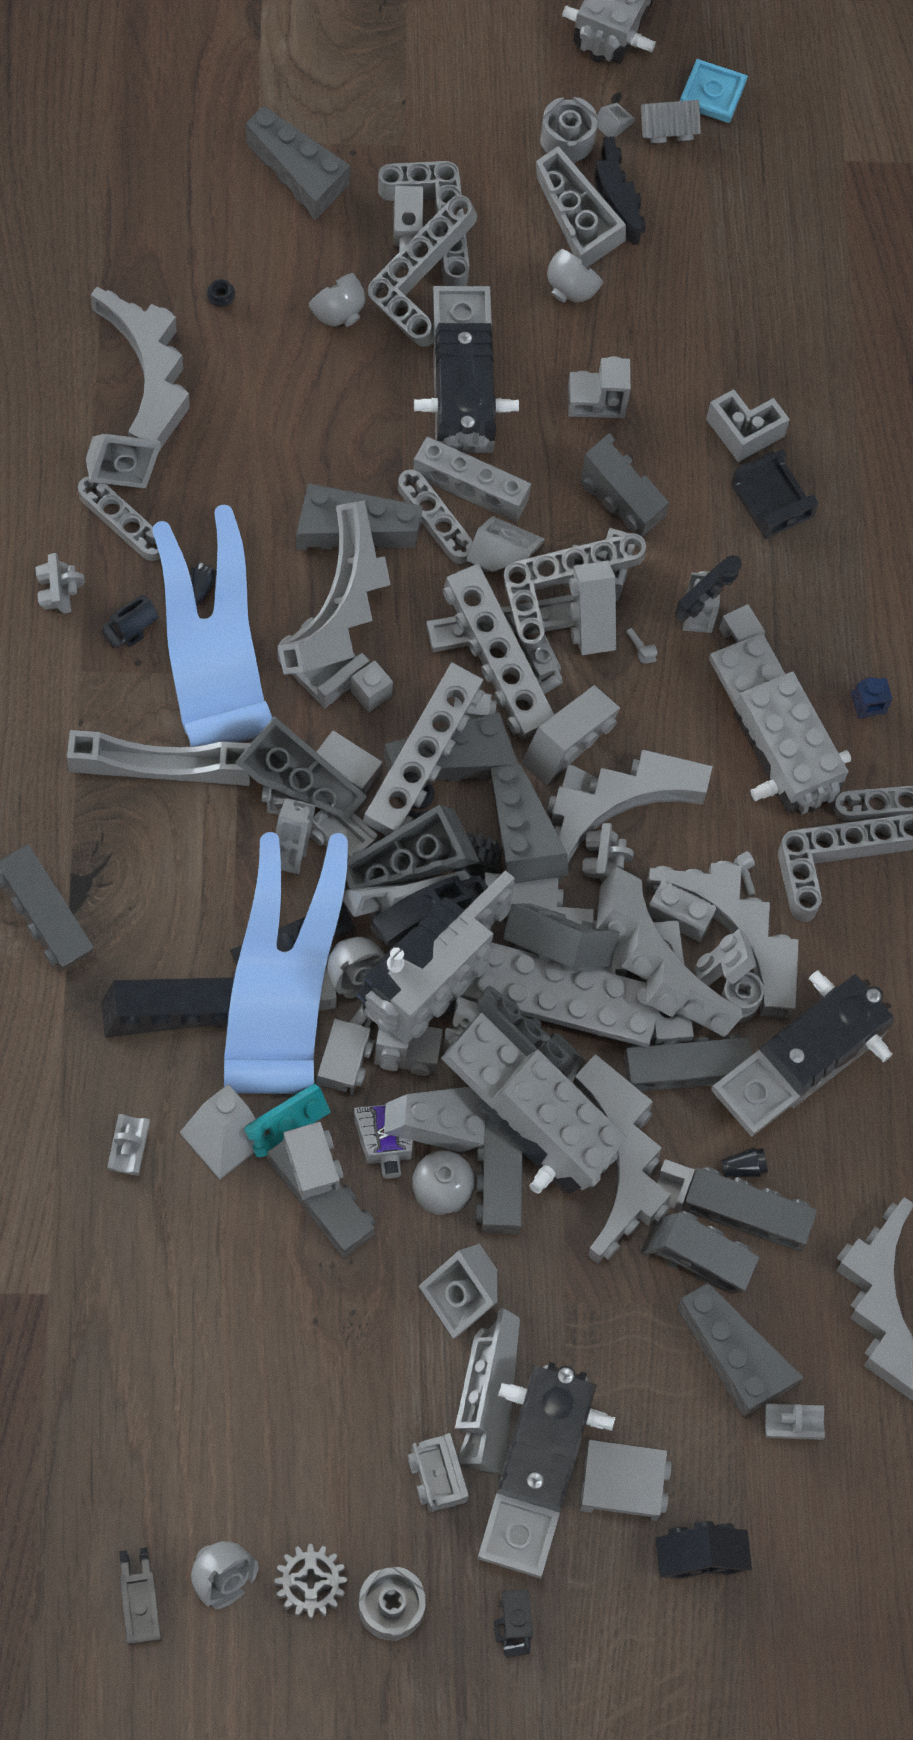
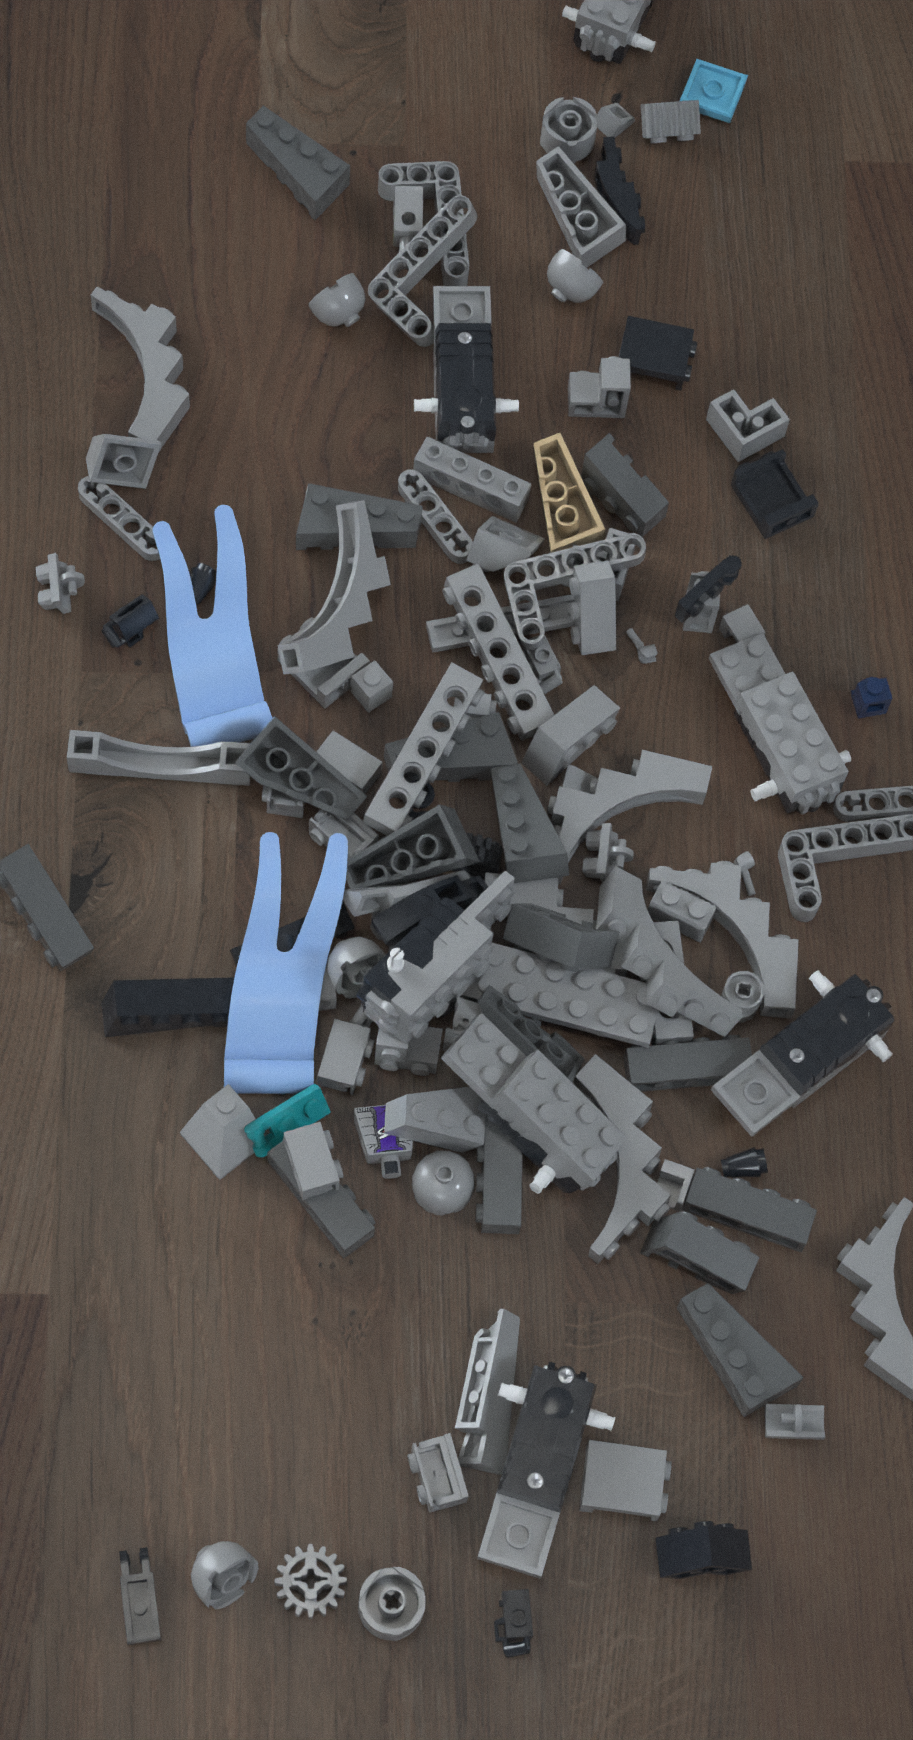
(128, 1144): light grey hips -> none
(220, 286): black plate -> none
(294, 833): light grey hinge -> none
(462, 1289): light grey slope -> none
(565, 500): none -> tan wedge
(658, 349): none -> black panel
(730, 958): light grey plate -> none

